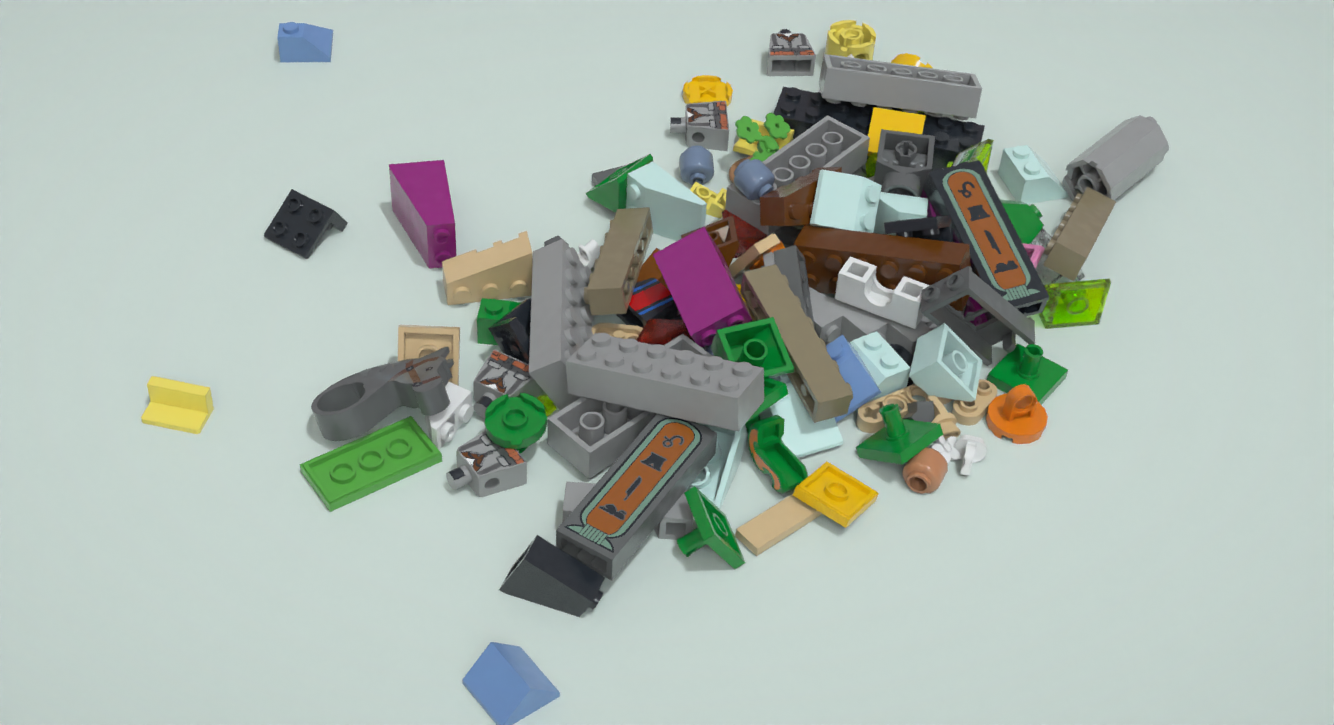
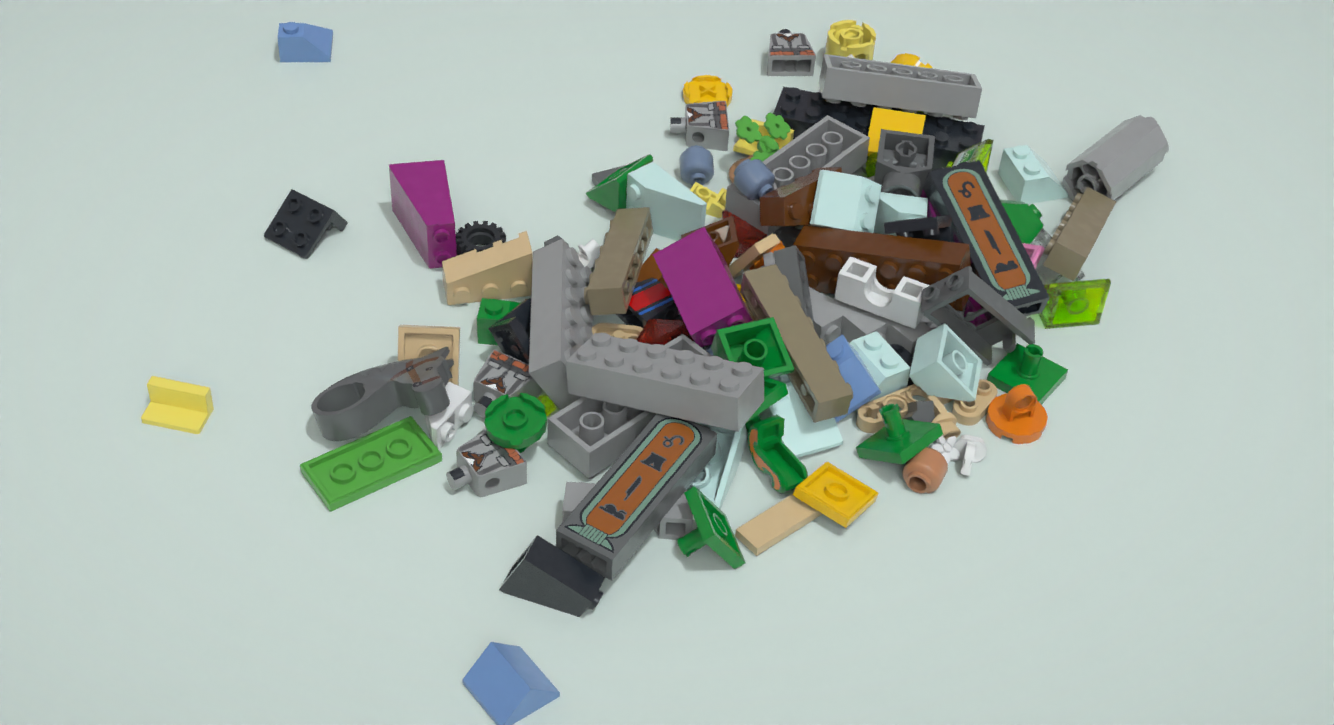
(478, 234): none -> black tyre

